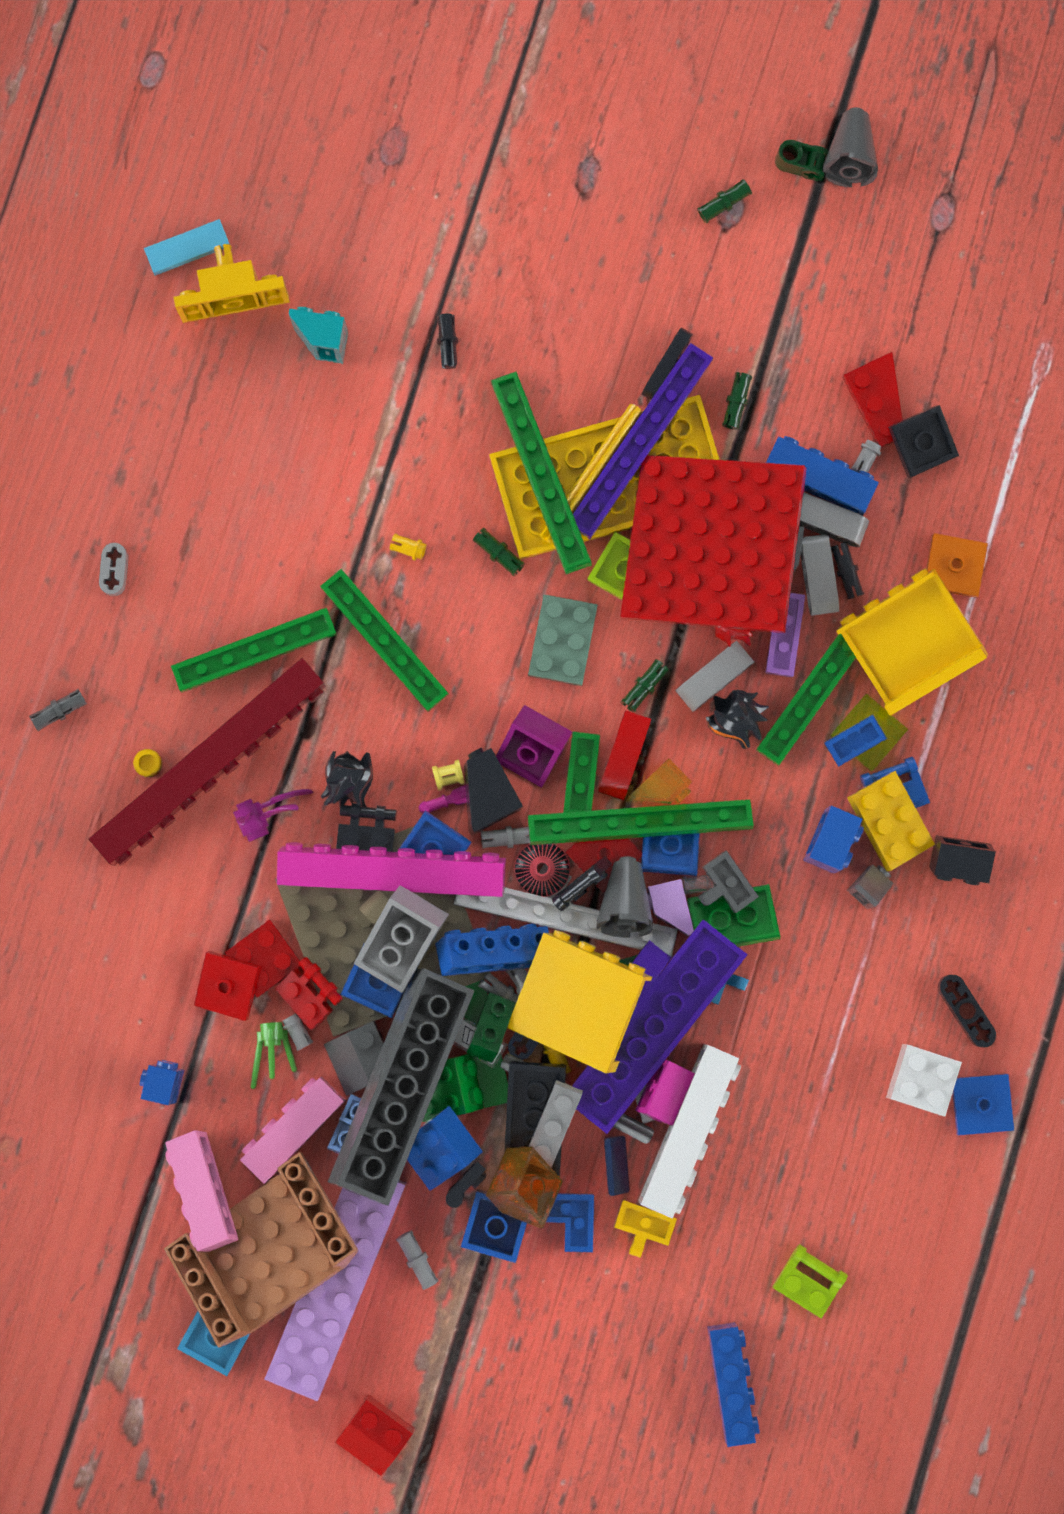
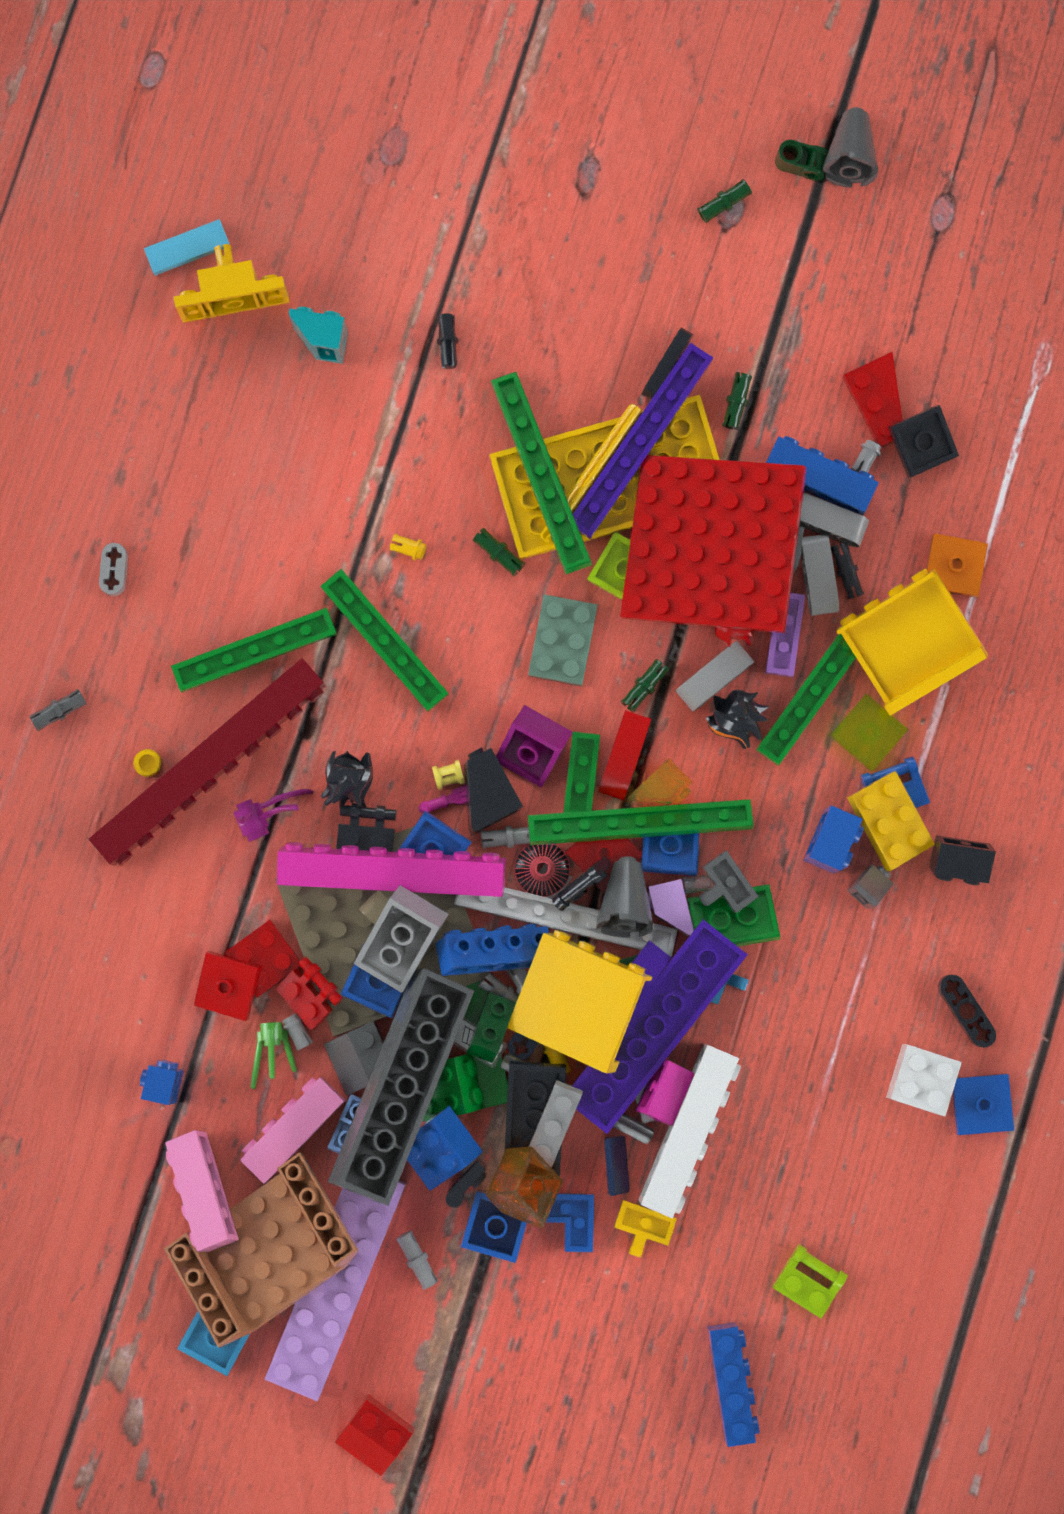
(855, 740): blue plate -> none

